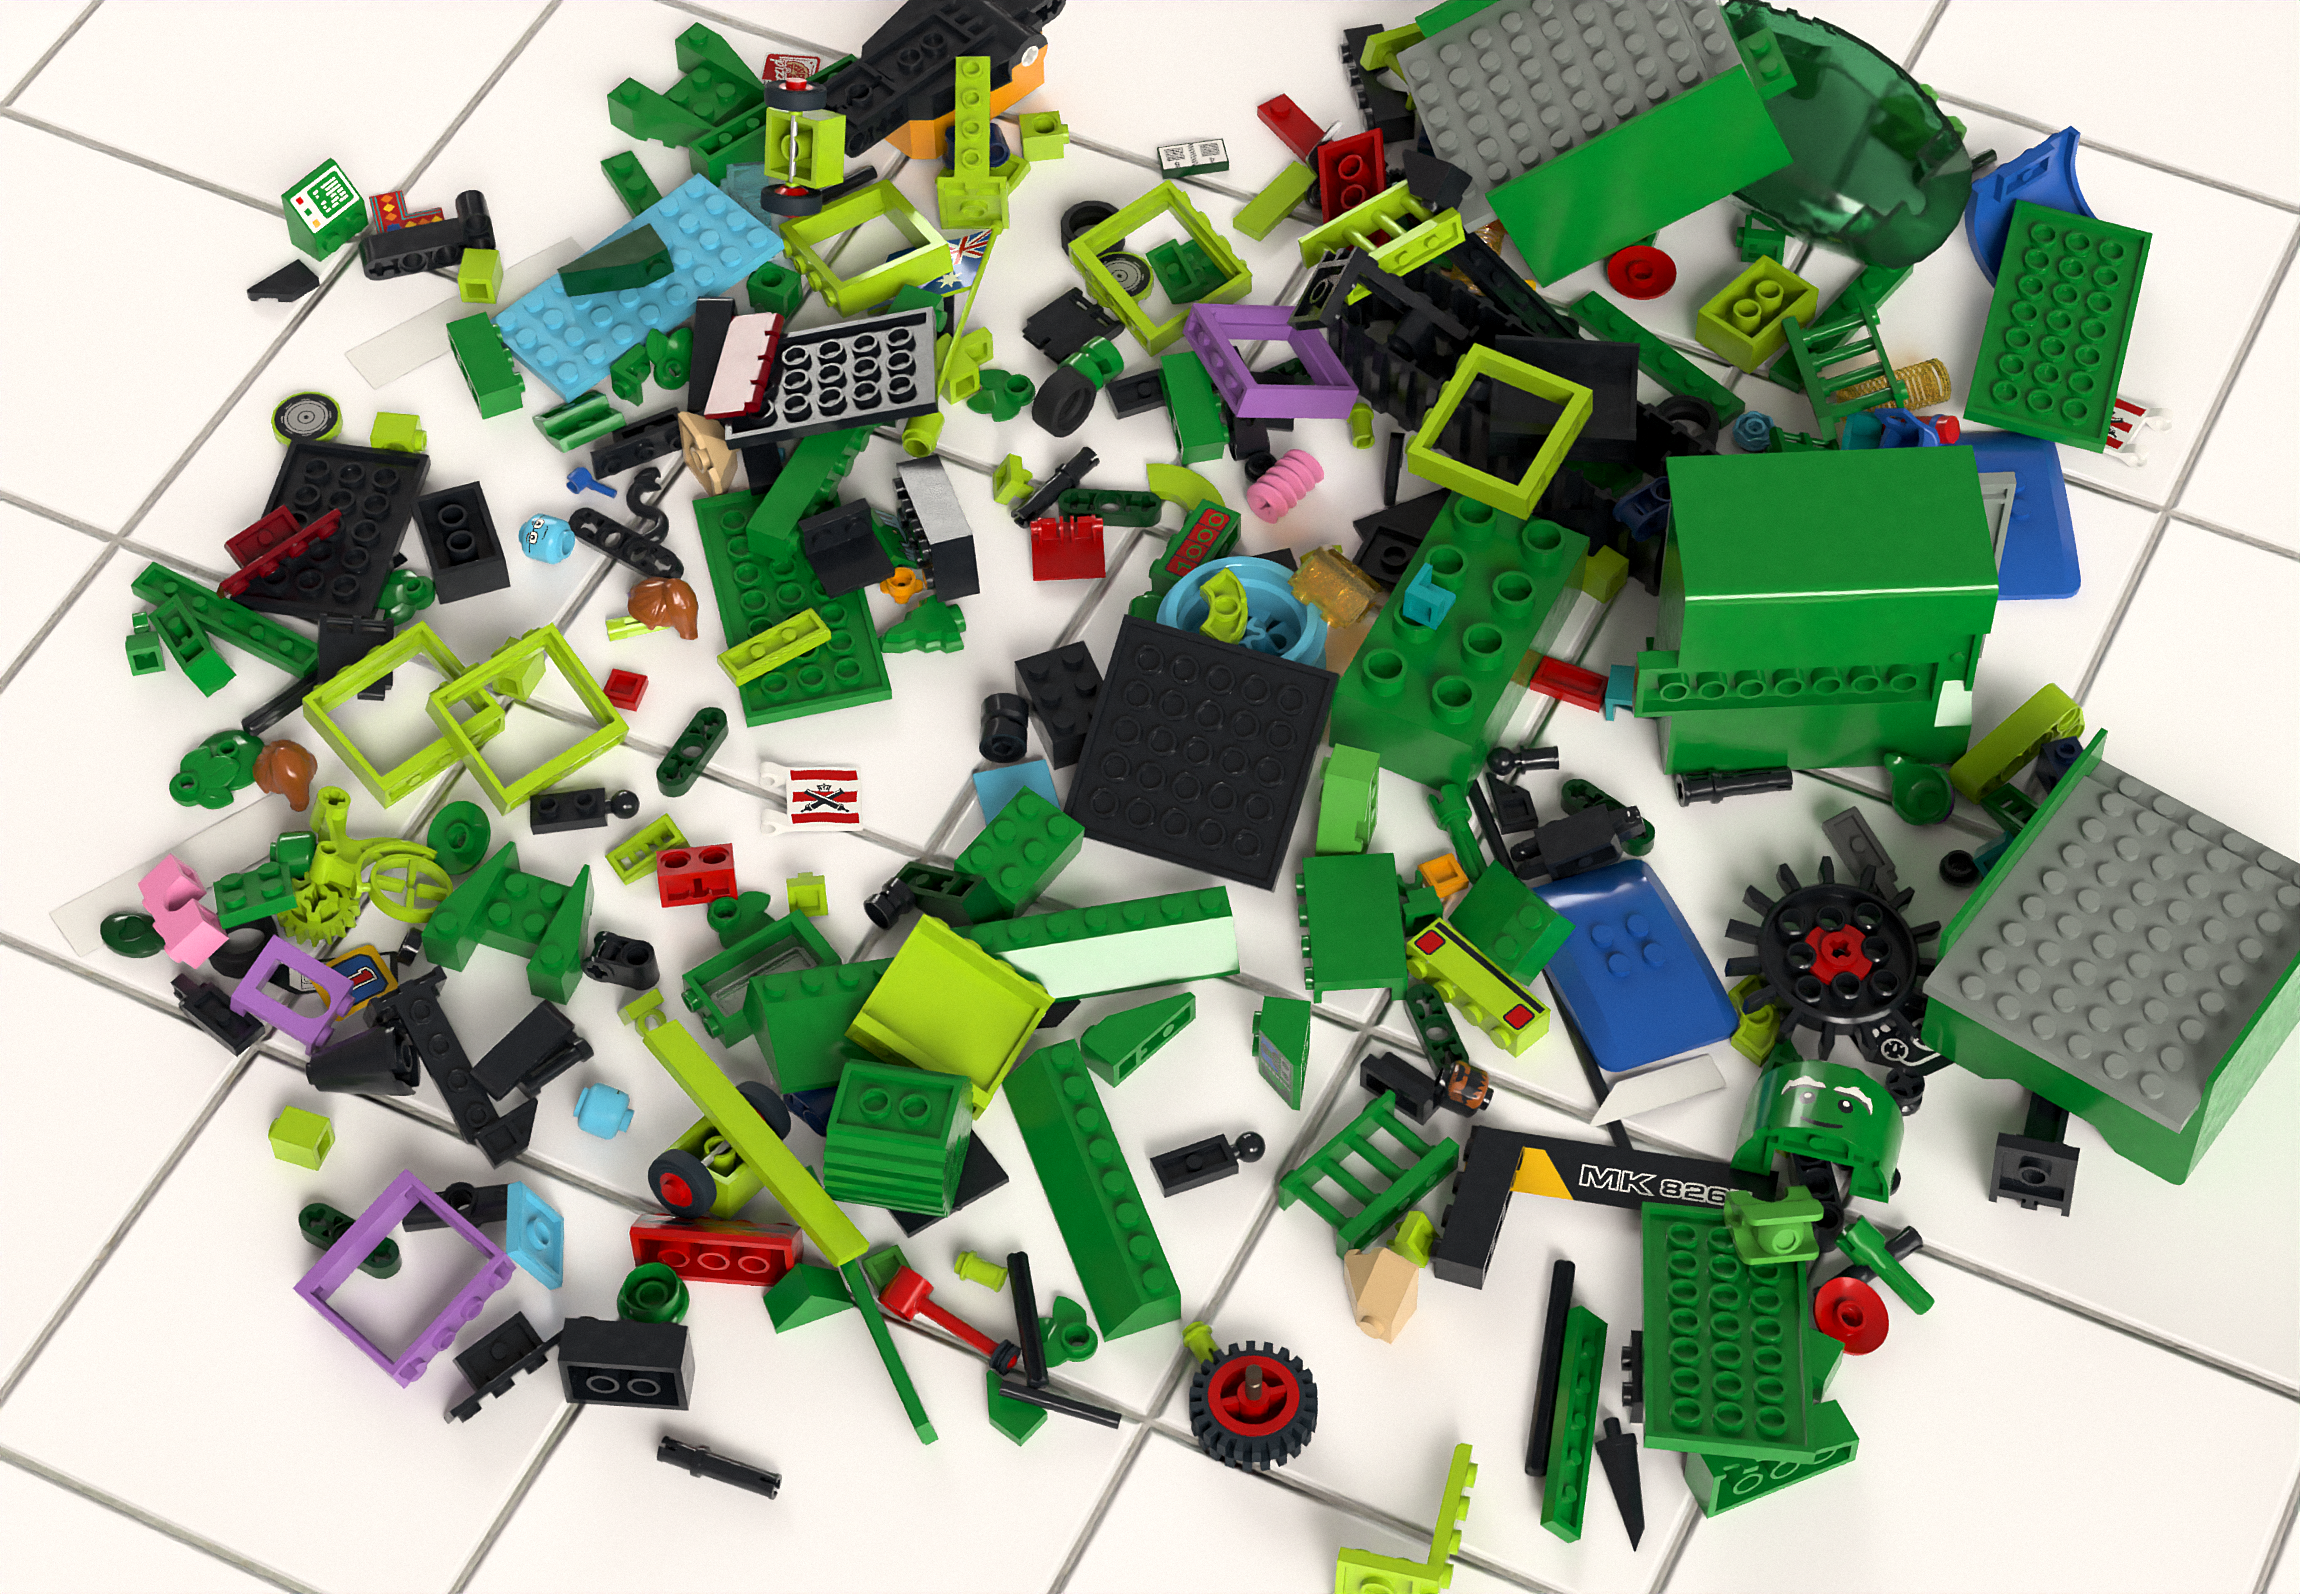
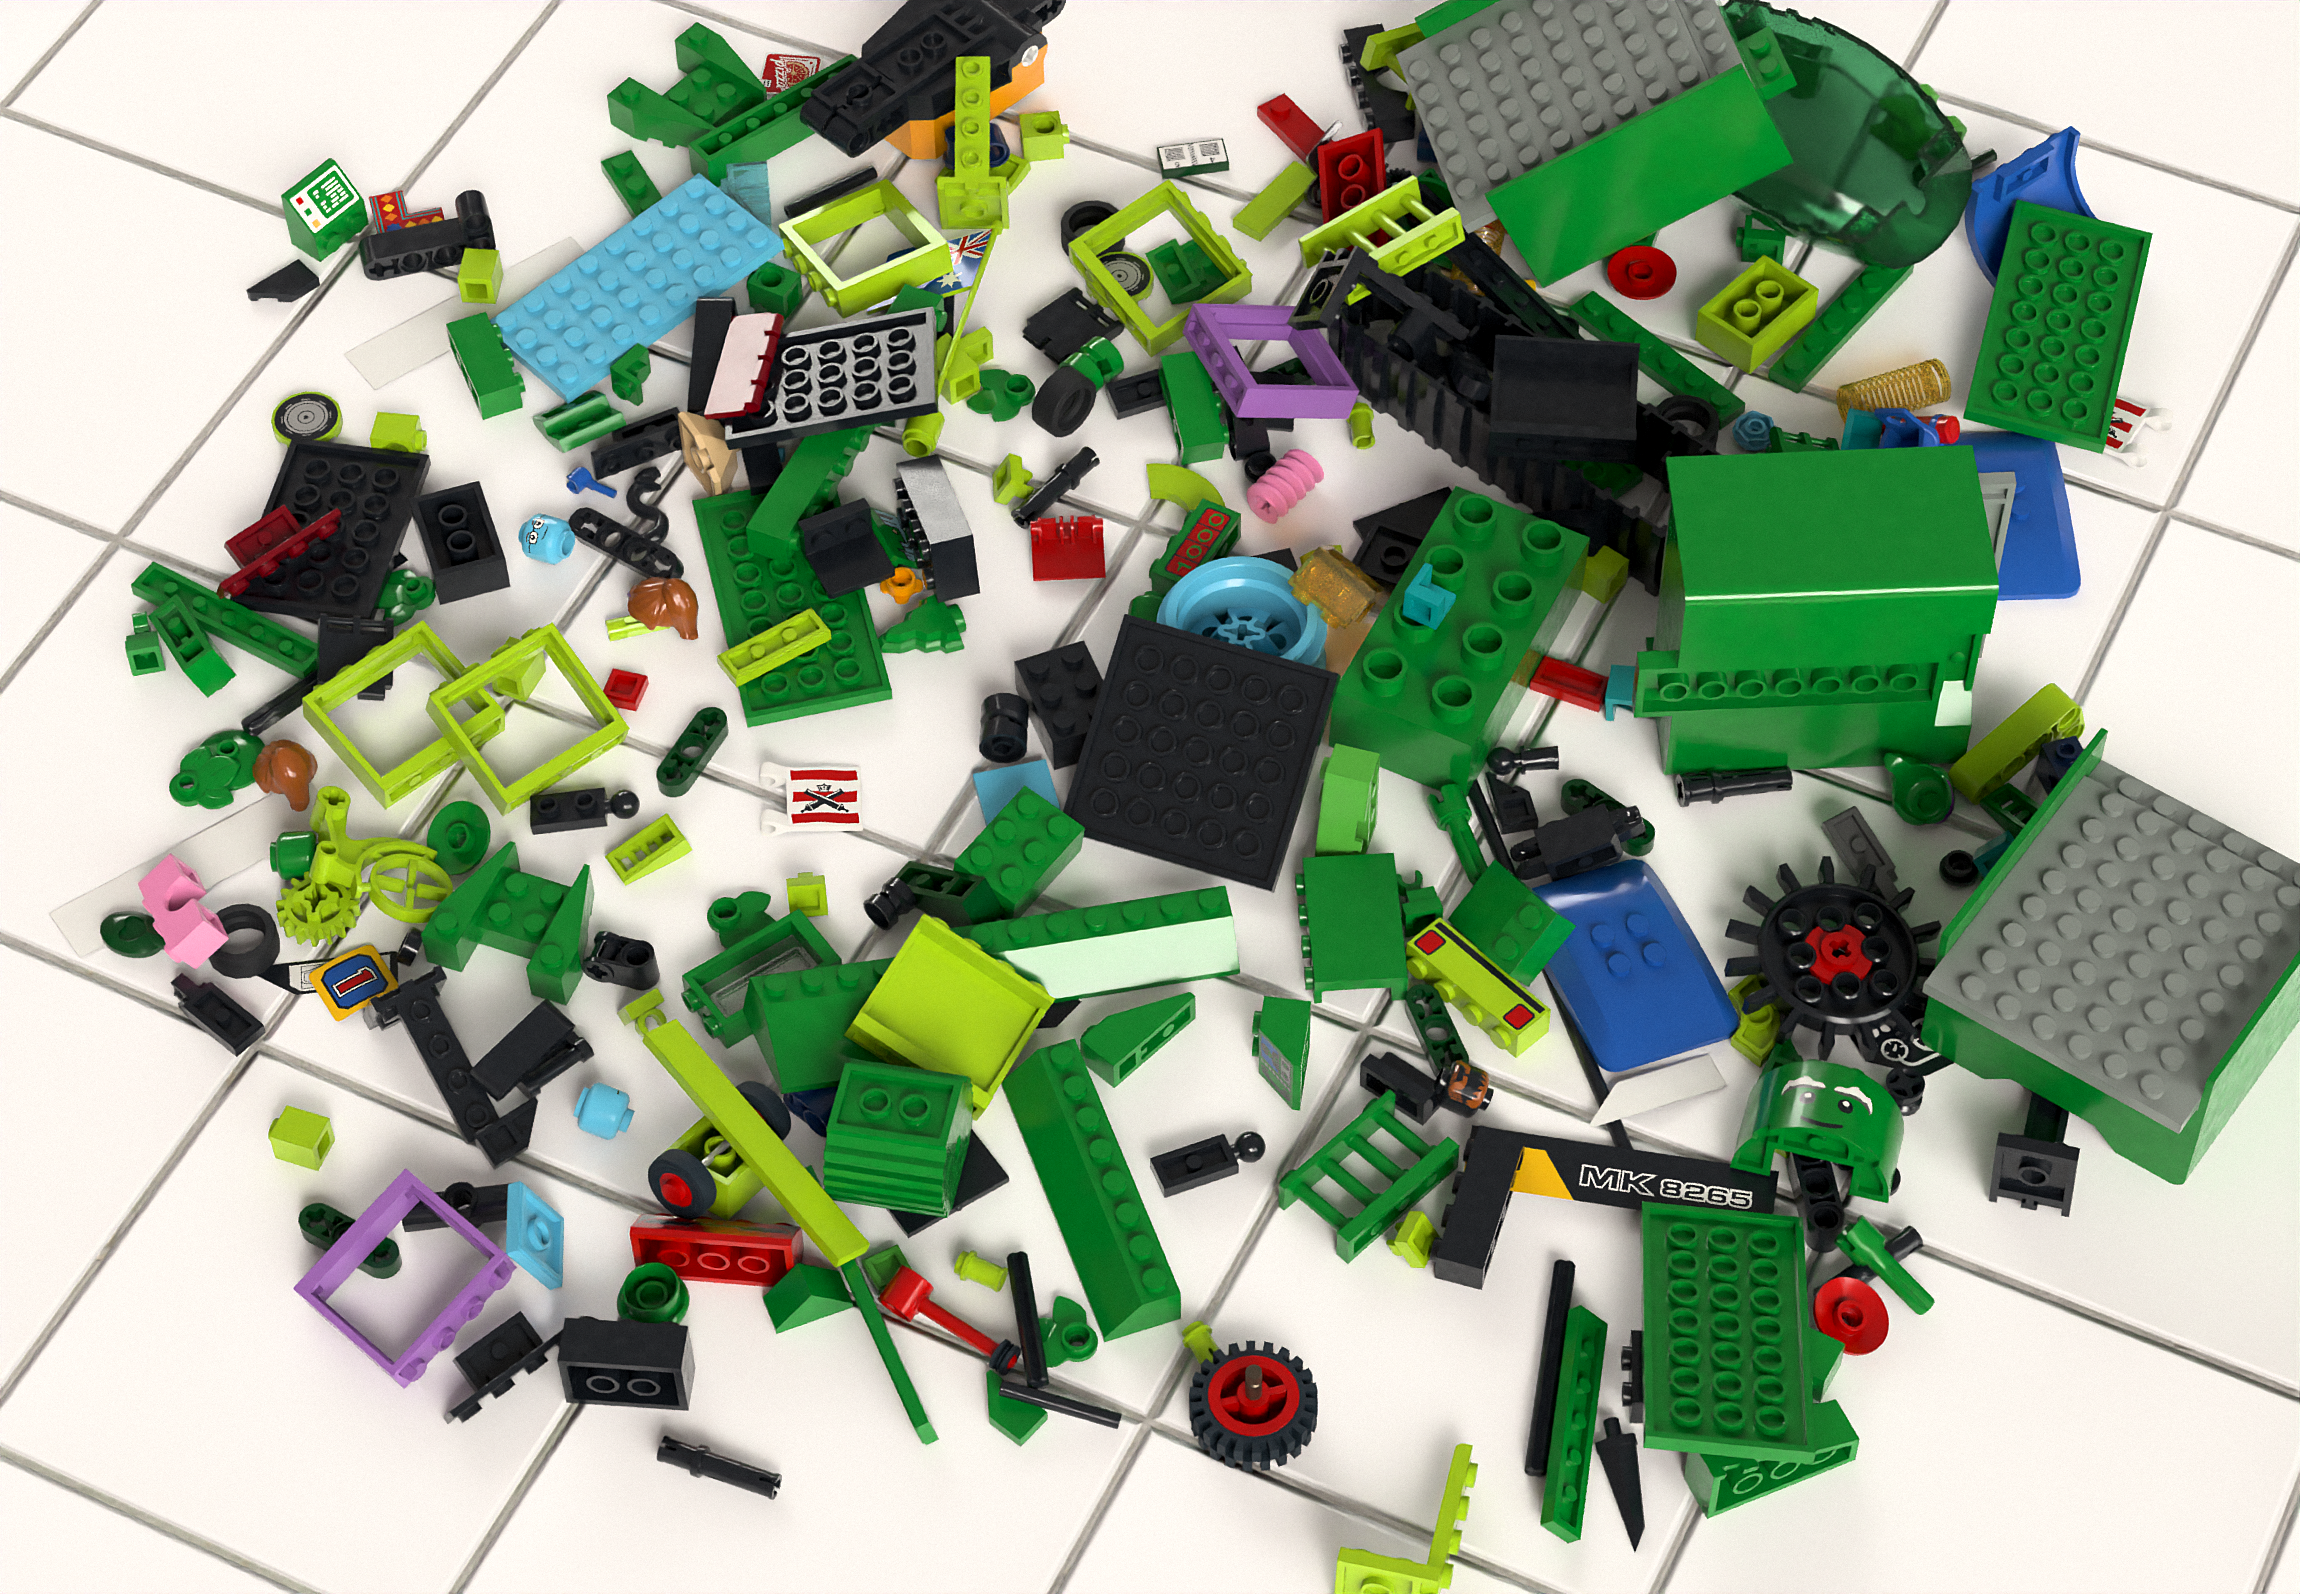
(254, 894): green plate -> none
(309, 1031): medium lavender panel -> none
(368, 1063): black cone -> none
(620, 265): dark green slope -> none
(670, 353): green plate -> none
(696, 875): red brick -> none
(800, 147): brick -> none
(1135, 499): dark green beam -> none
(1226, 607): lime tile -> none
(1381, 1291): tan slope -> none
(1393, 465): black piece -> none
(1434, 181): black slope -> none
(1444, 875): light orange tile -> none
(1479, 485): lime window -> none
(1645, 510): dark blue piece -> none
(1773, 1230): bright green piece -> none
(1820, 388): green fence -> none

